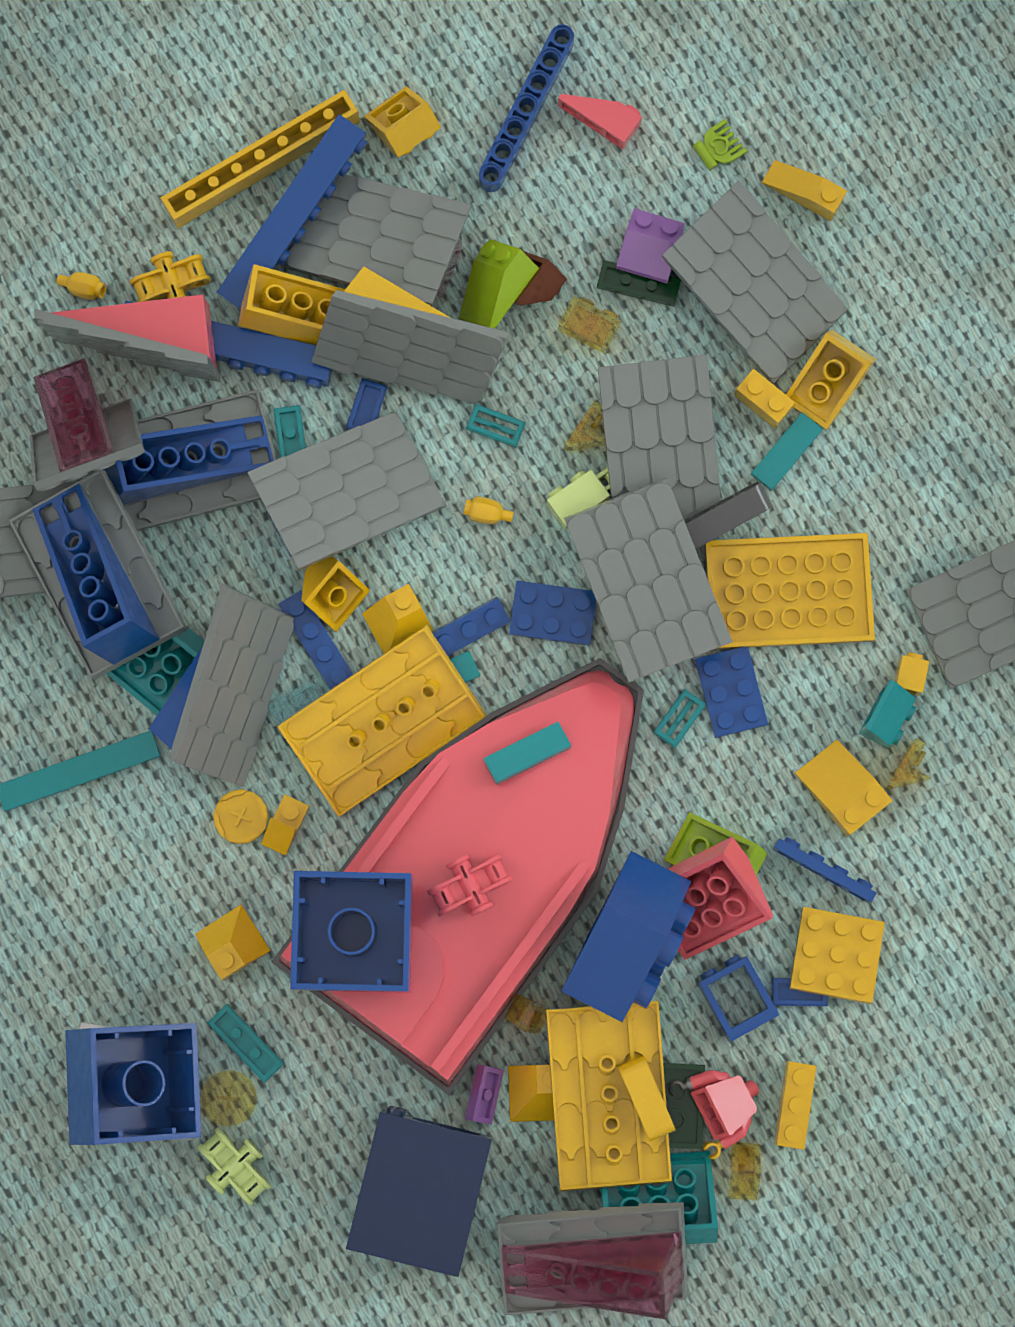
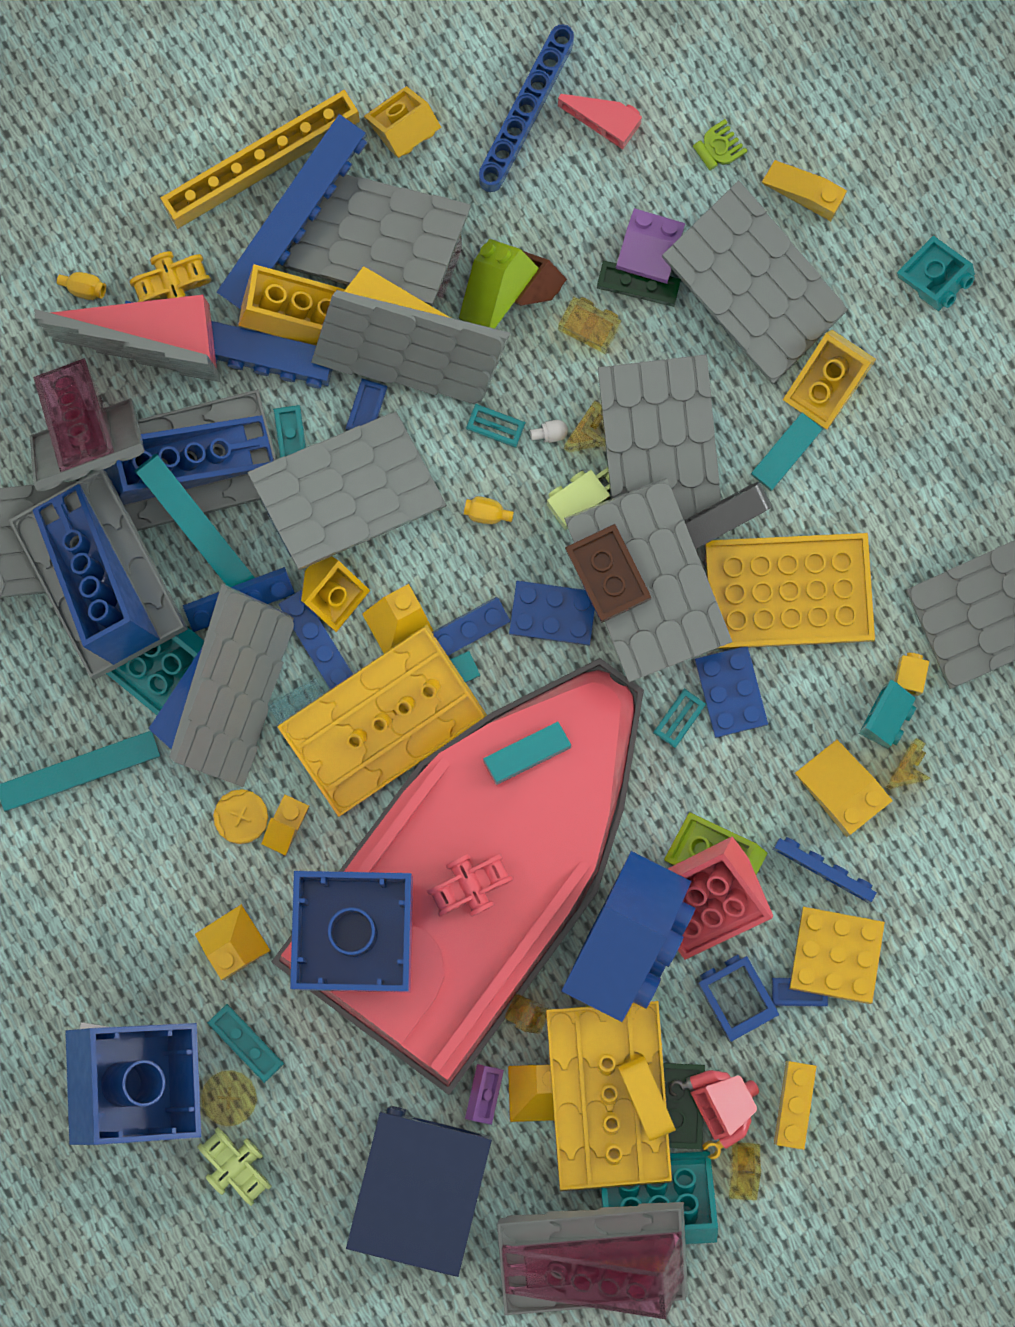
(193, 522): none -> teal tile
(264, 588): none -> blue plate
(551, 430): none -> white cylinder
(608, 573): none -> reddish brown plate
(764, 398): yellow brick -> none
(937, 273): none -> teal plate

